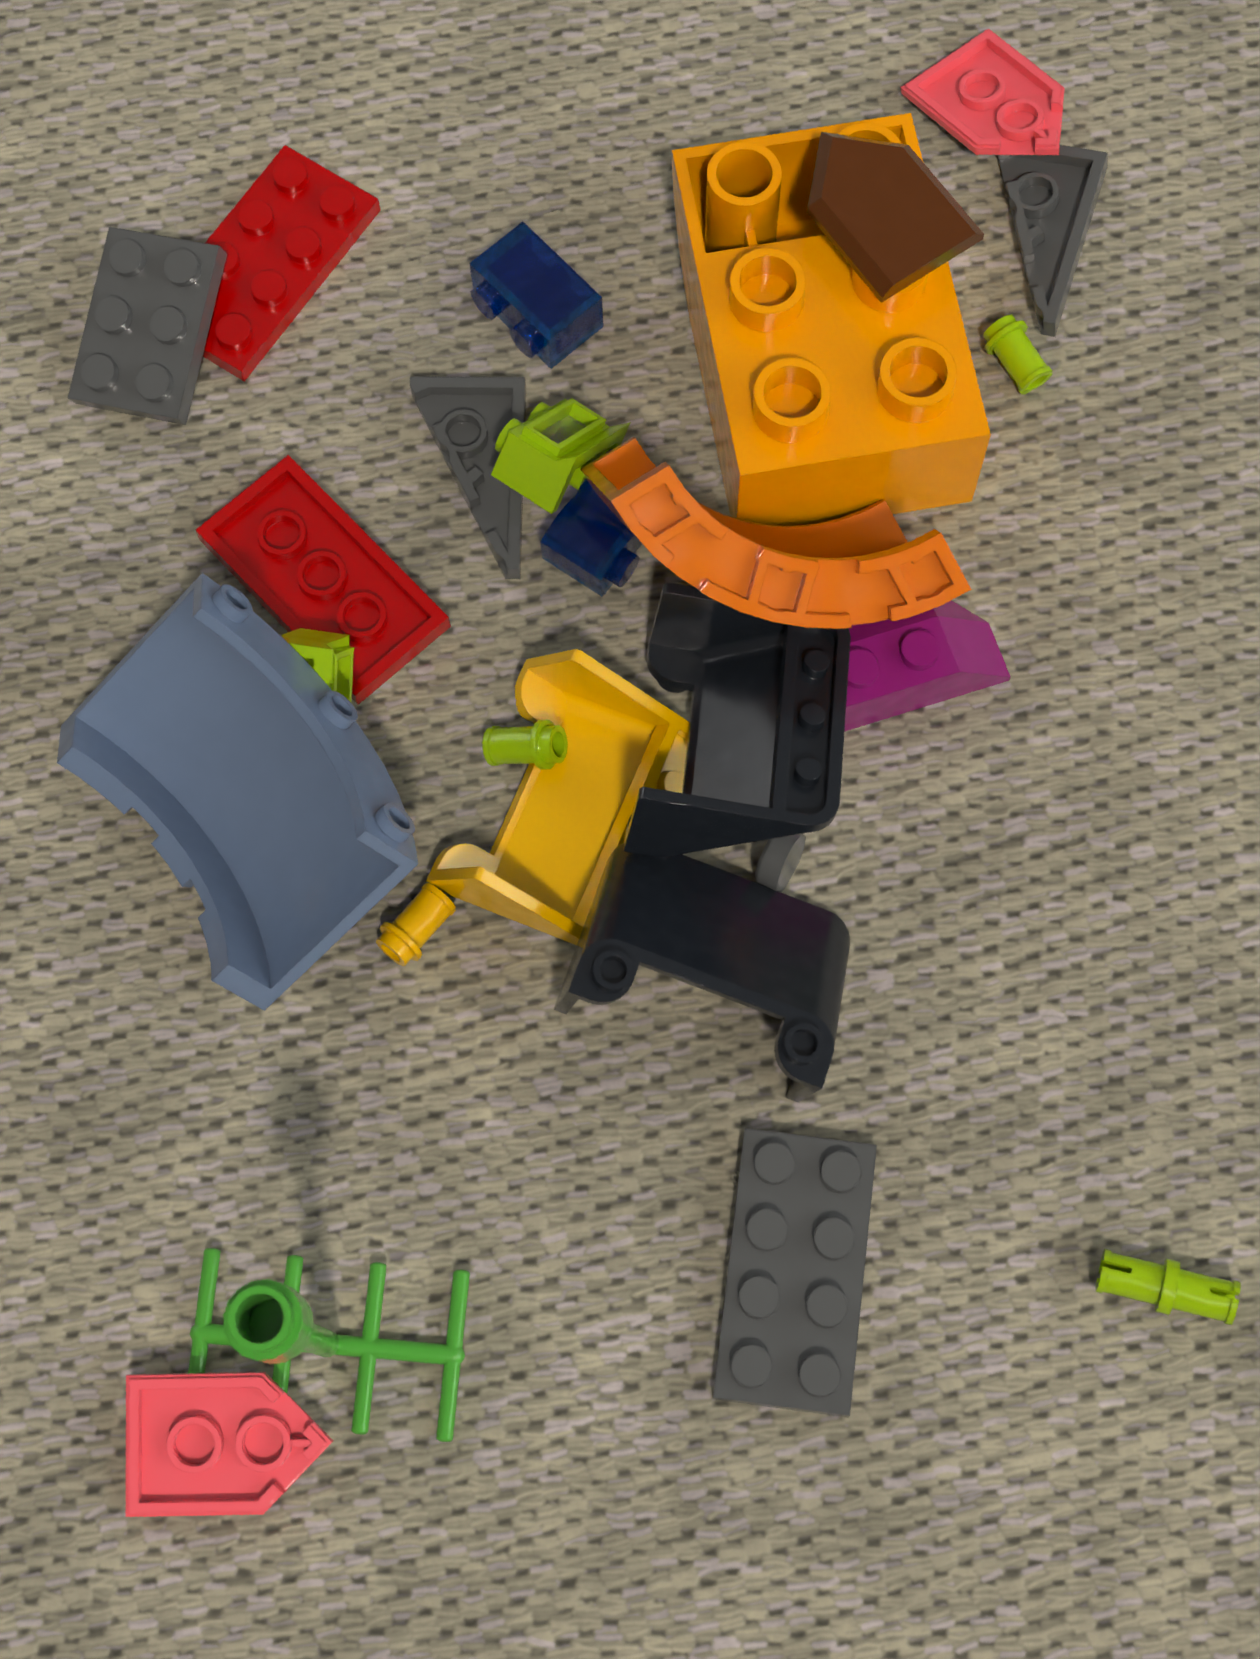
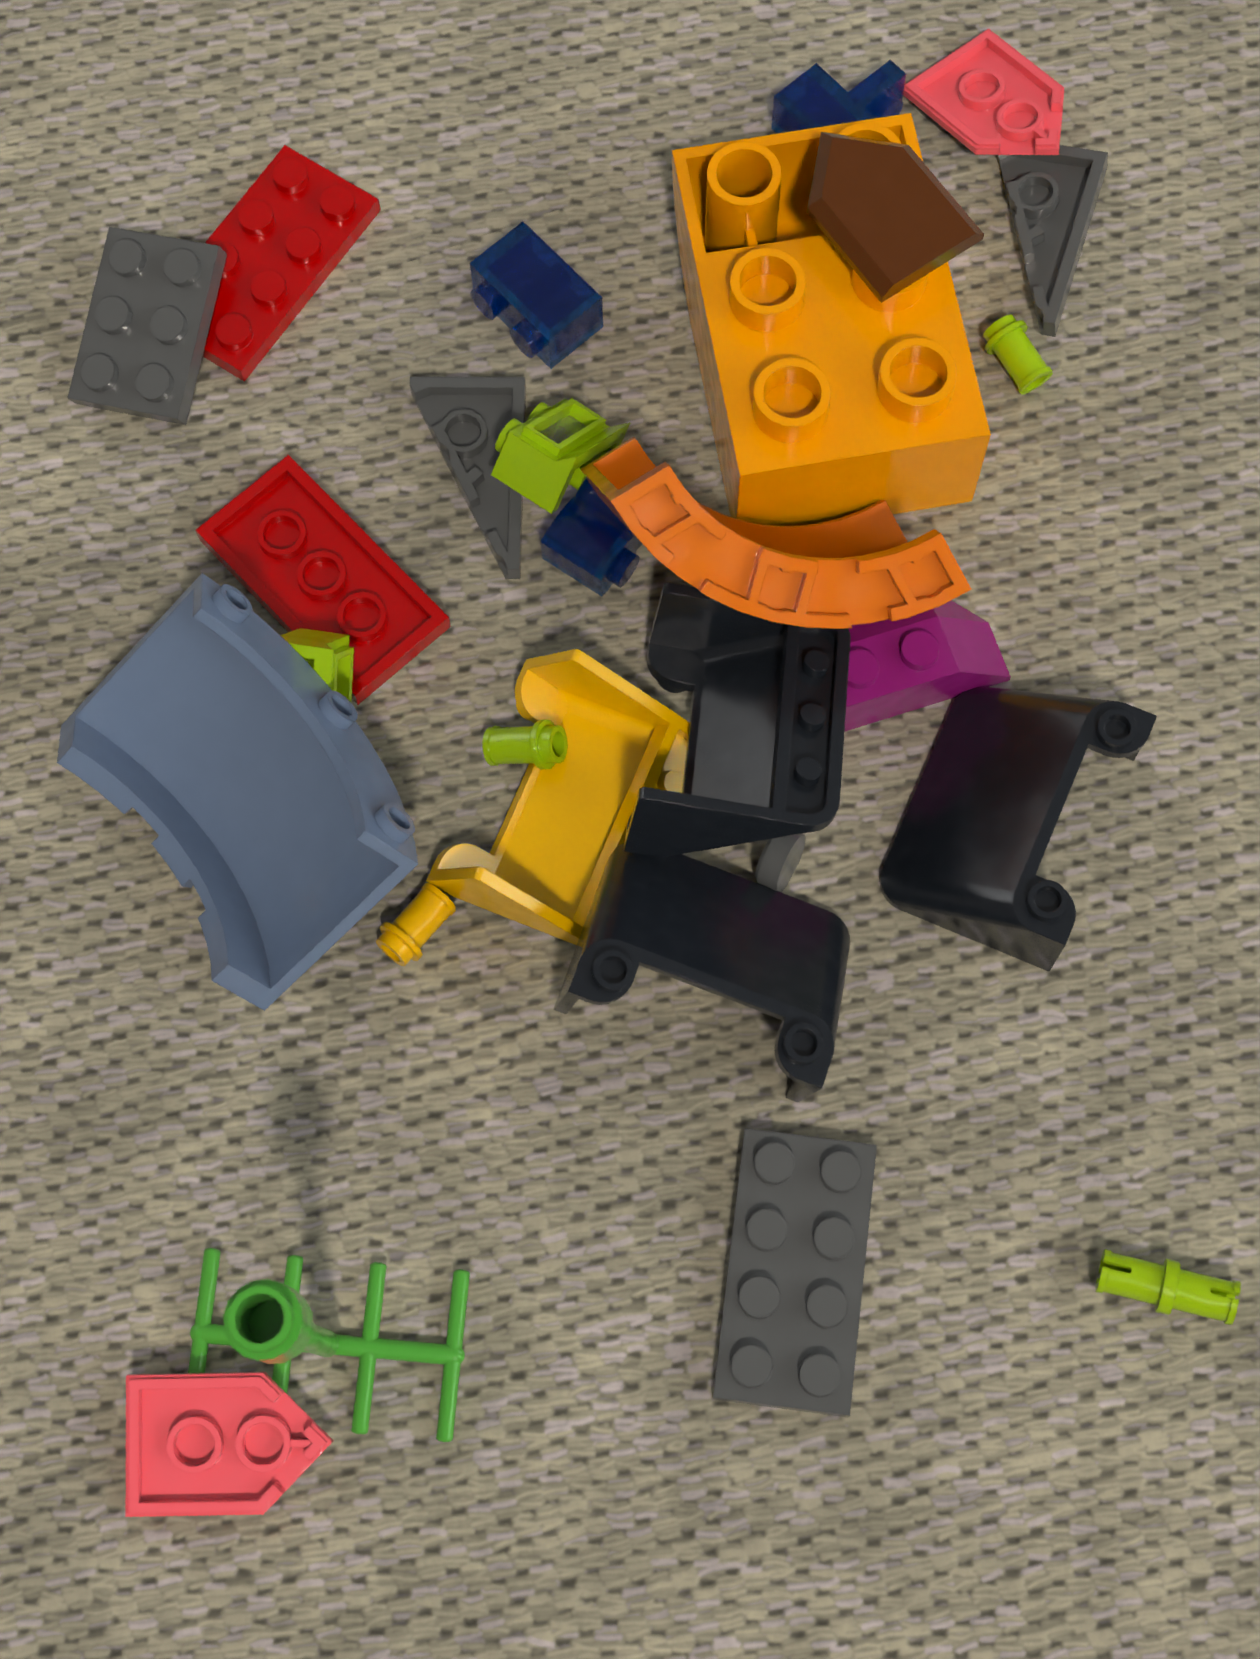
(821, 101): none -> clear blue brick
(990, 810): none -> black windscreen

